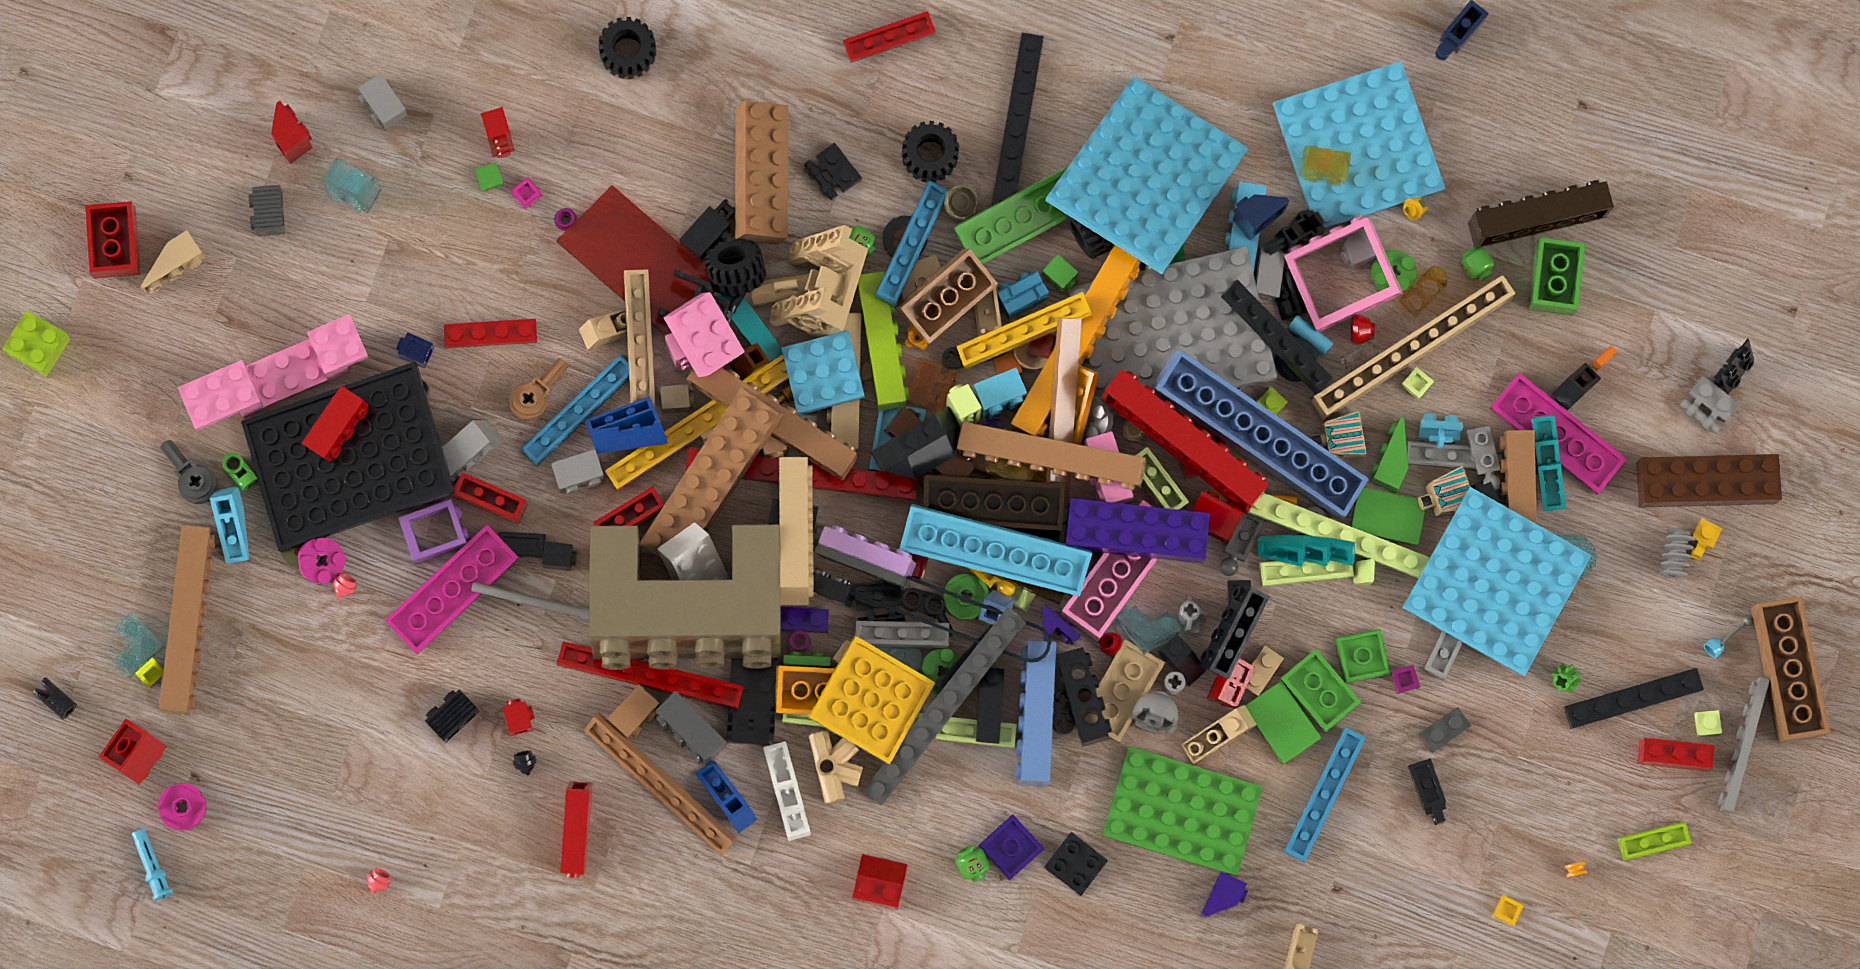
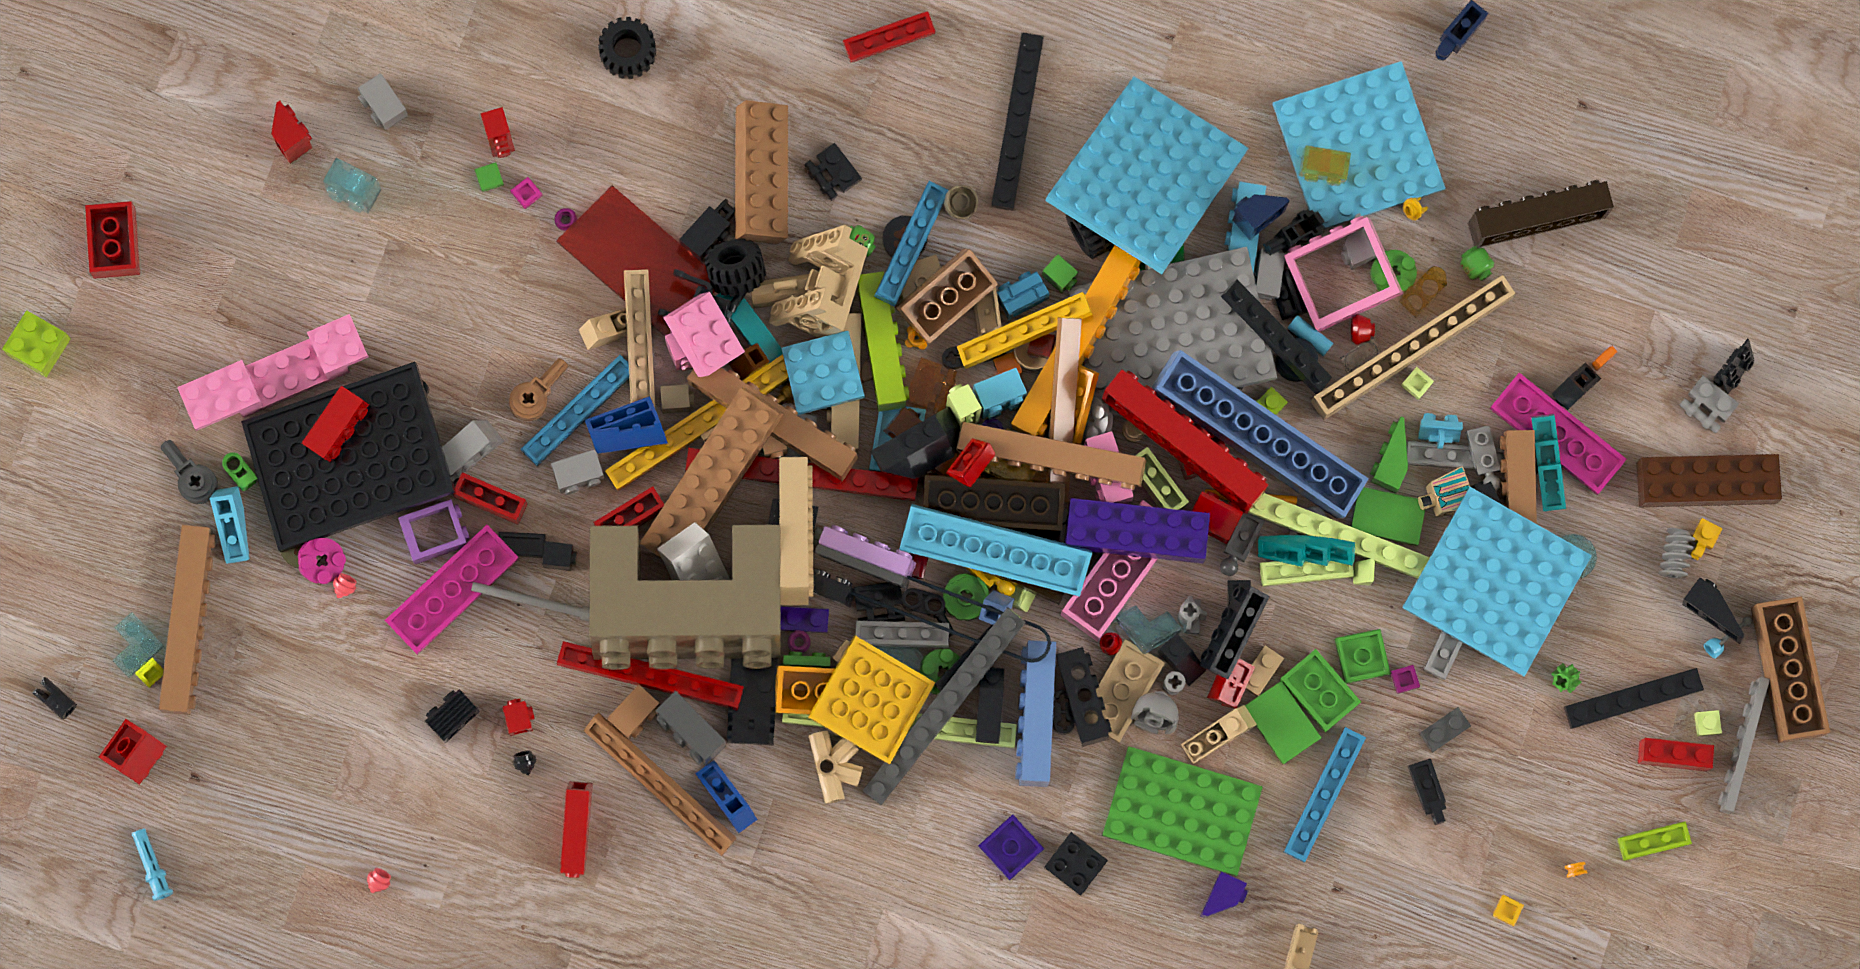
(175, 258): tan slope -> none
(186, 819): dark pink plate -> none
(268, 210): dark grey brick -> none
(415, 349): clear blue brick -> none
(490, 333): red plate -> none
(787, 791): white slope -> none
(879, 882): red slope -> none
(930, 133): black tyre -> none
(971, 462): none -> red slope
(972, 863): bright green head -> none
(1011, 220): bright green plate -> none
(1052, 622): dark purple slope -> none
(1343, 436): torso -> none
(1556, 276): bright green brick -> none
(1709, 604): none -> black slope

